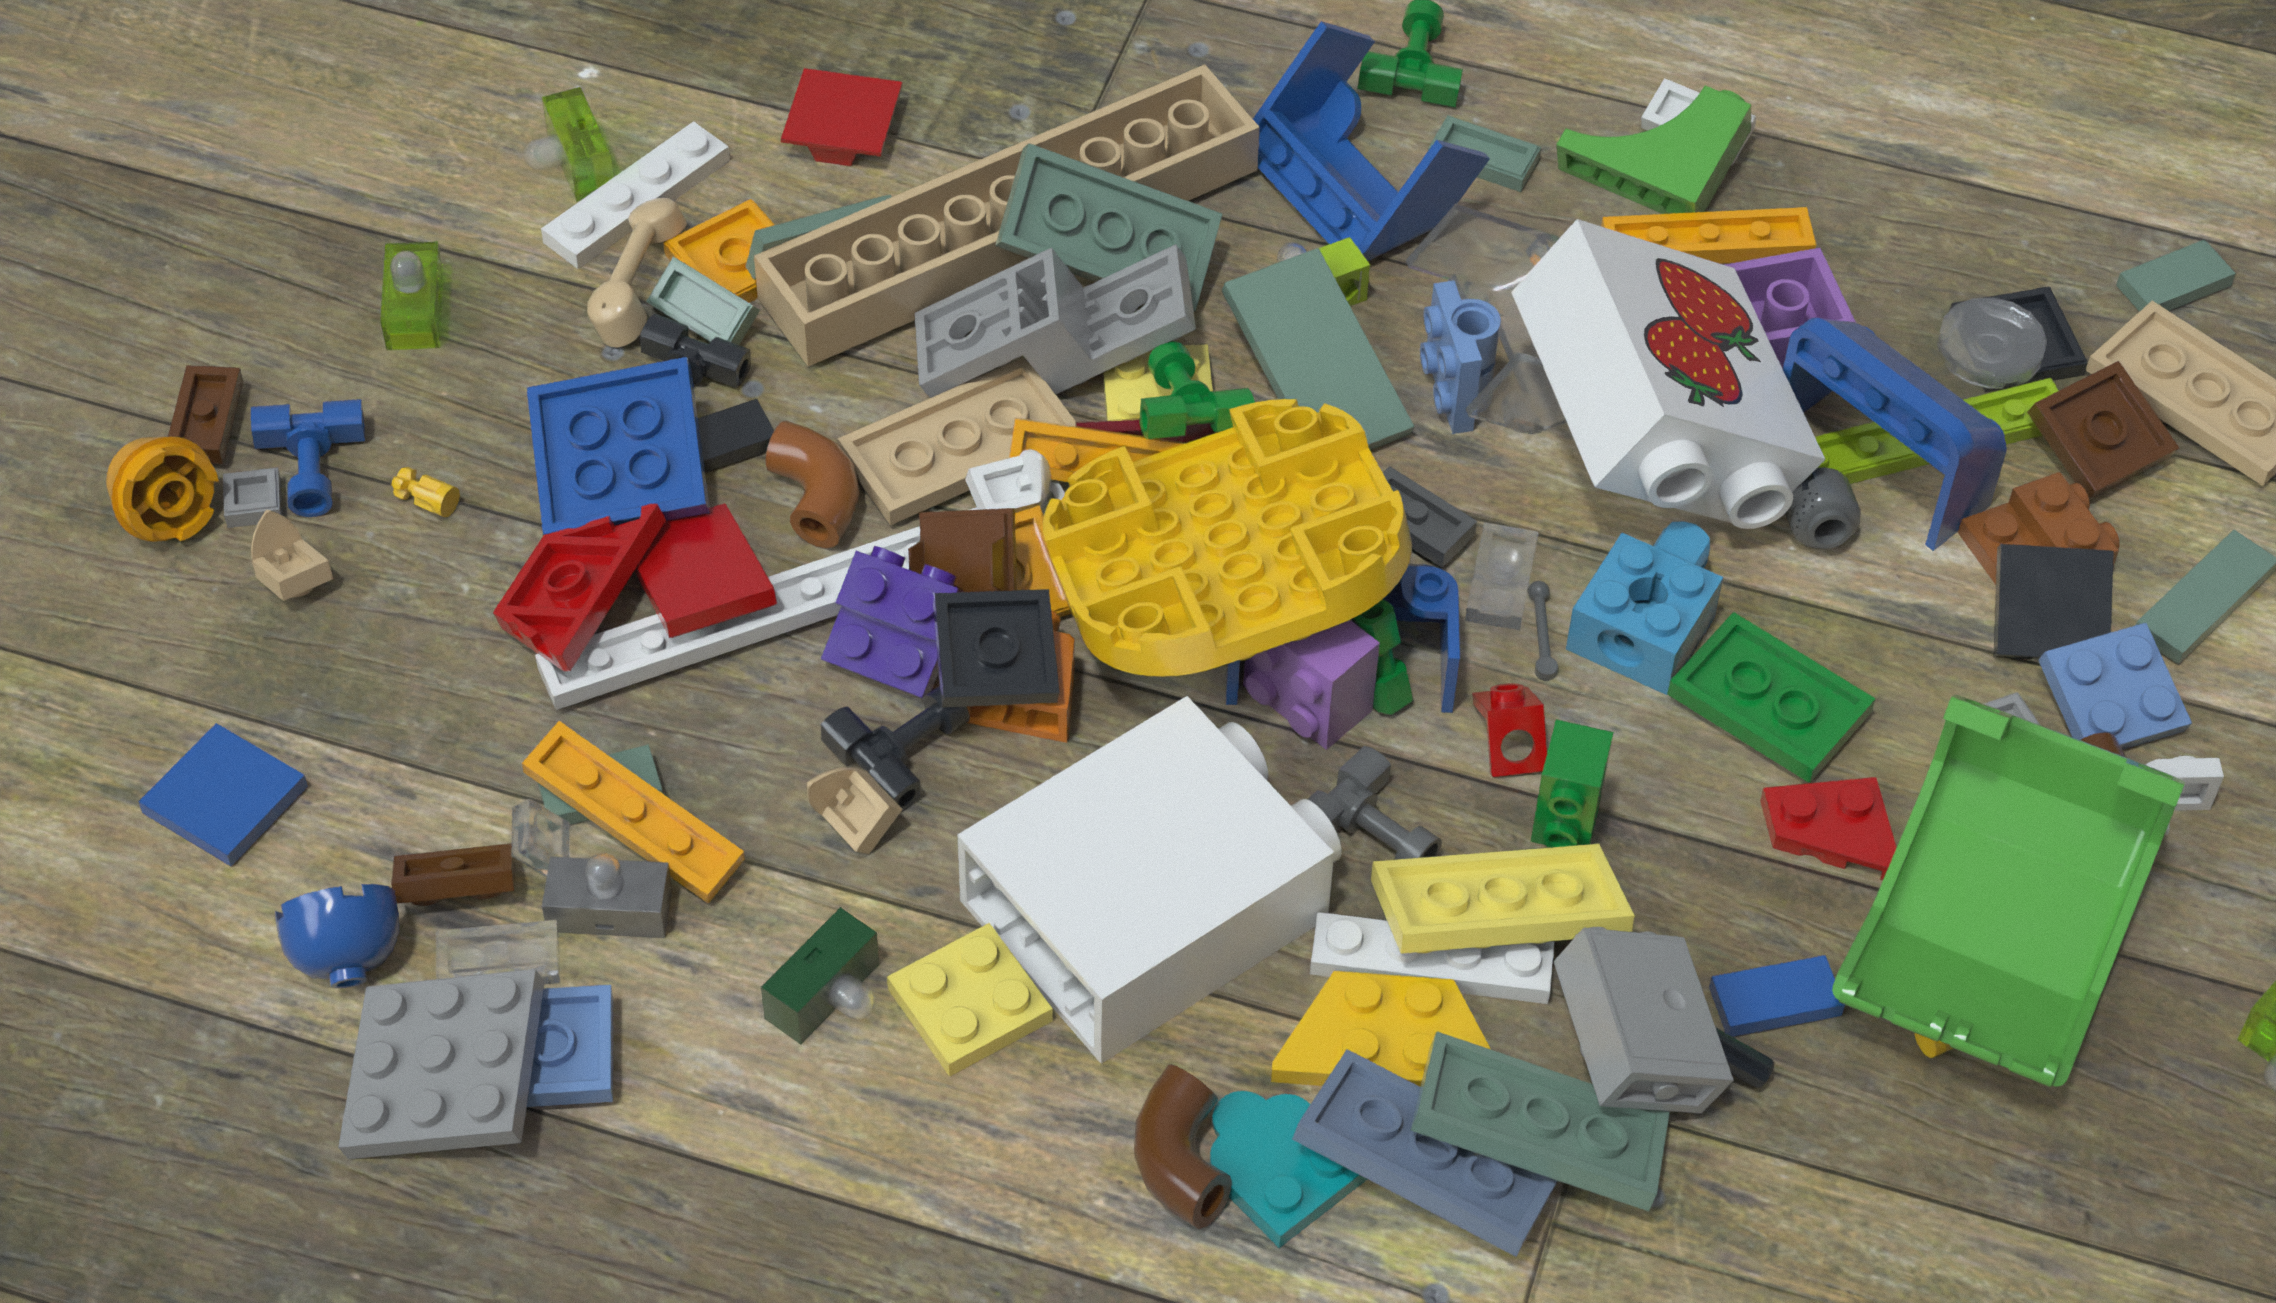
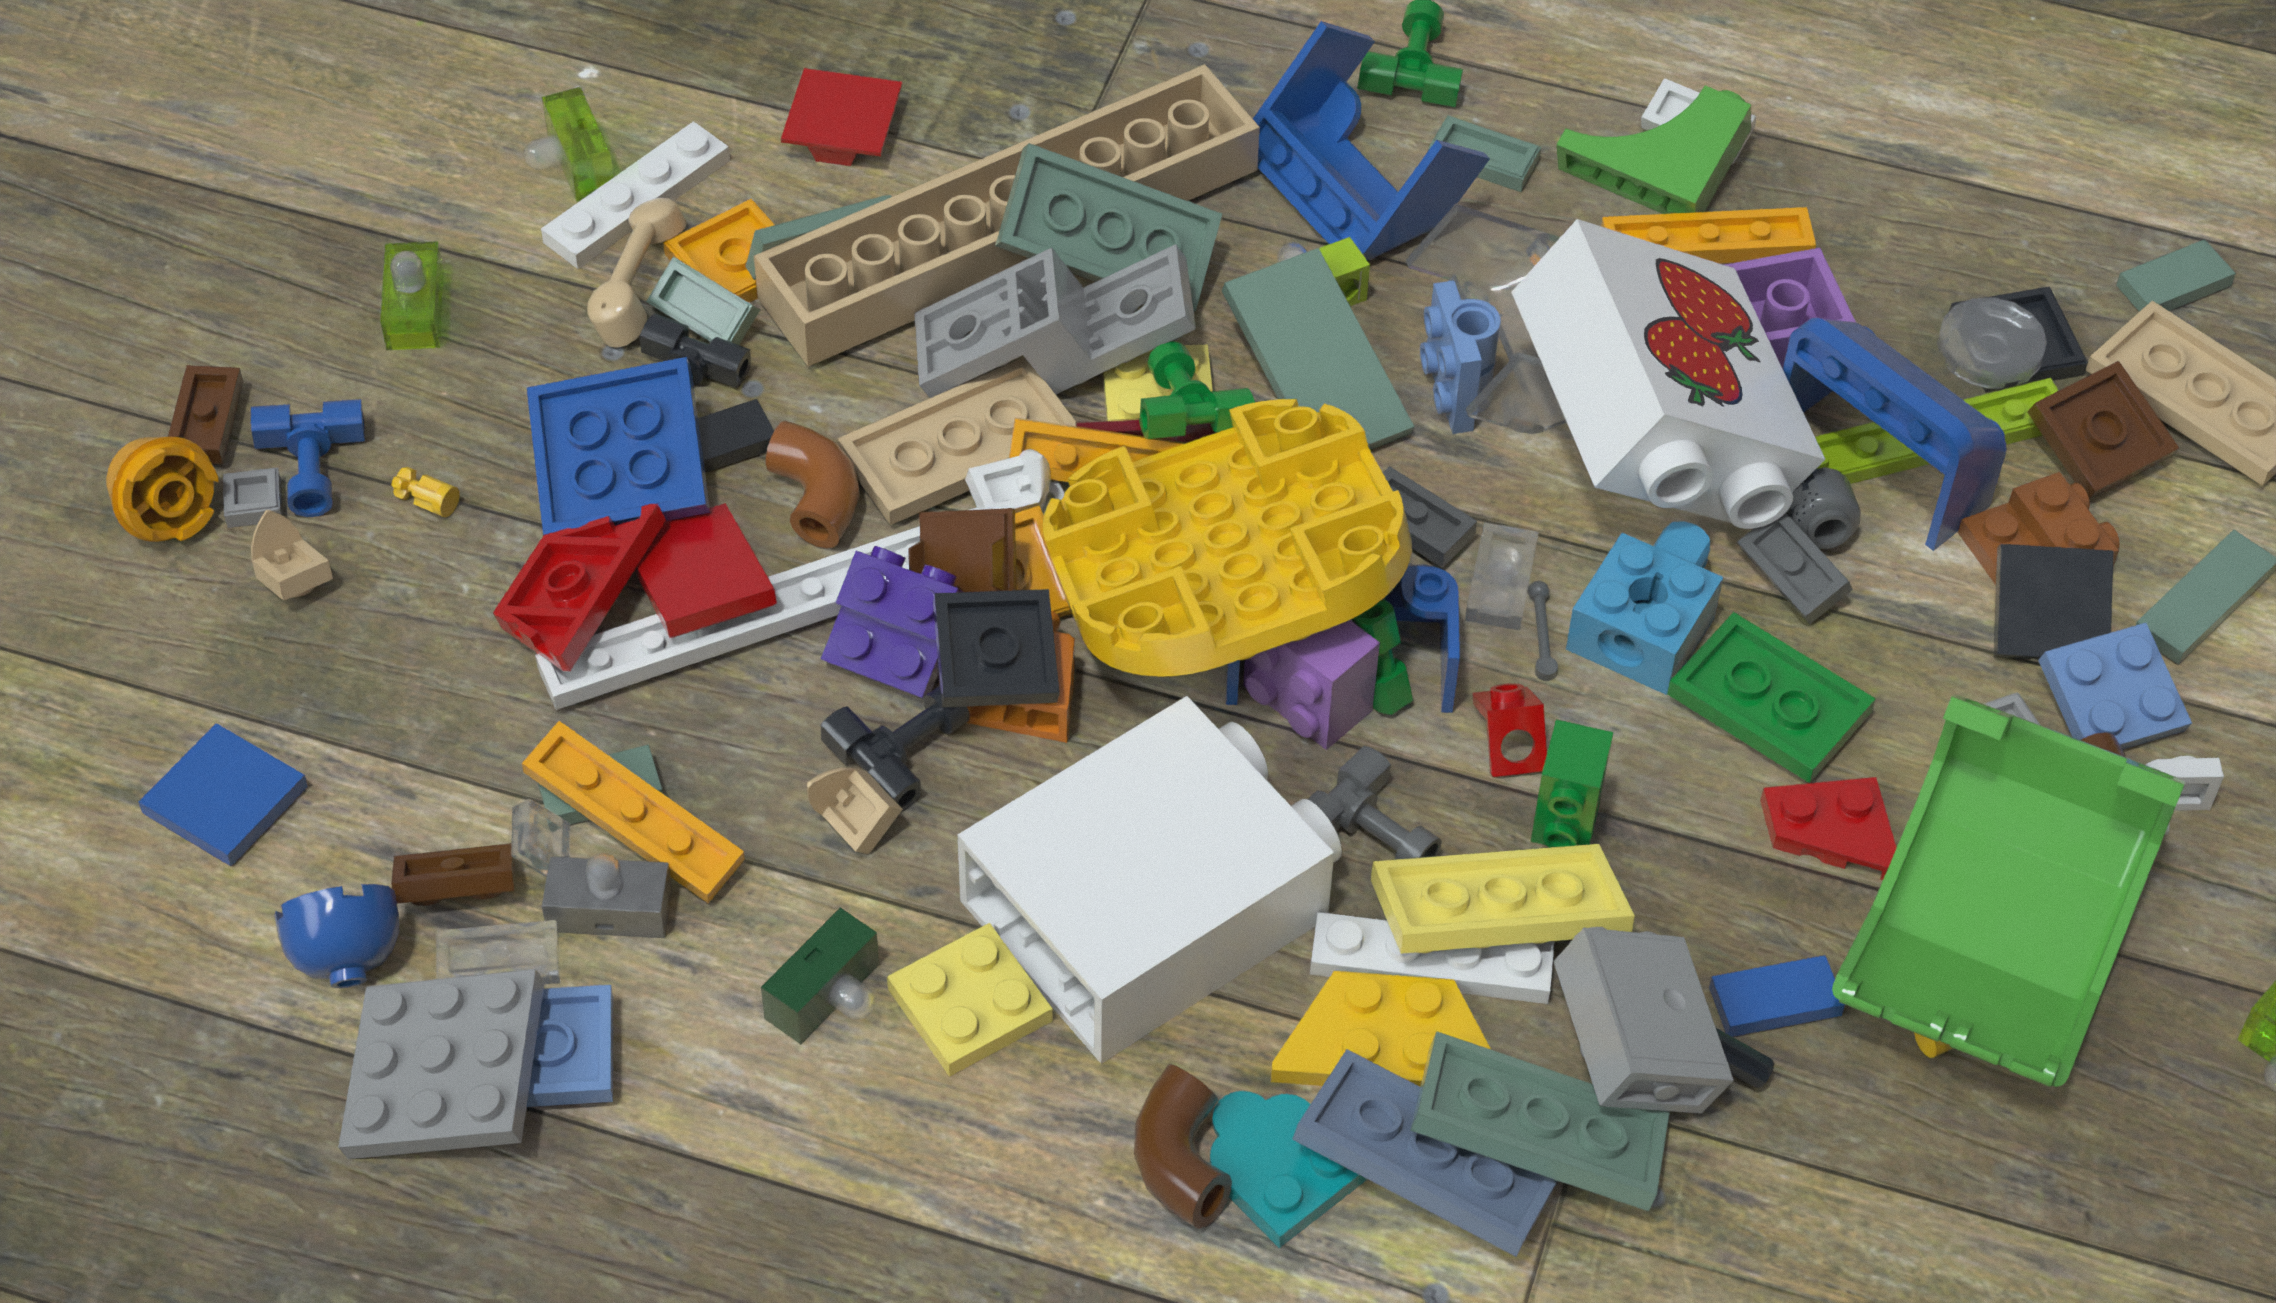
(1795, 567): none -> dark grey plate

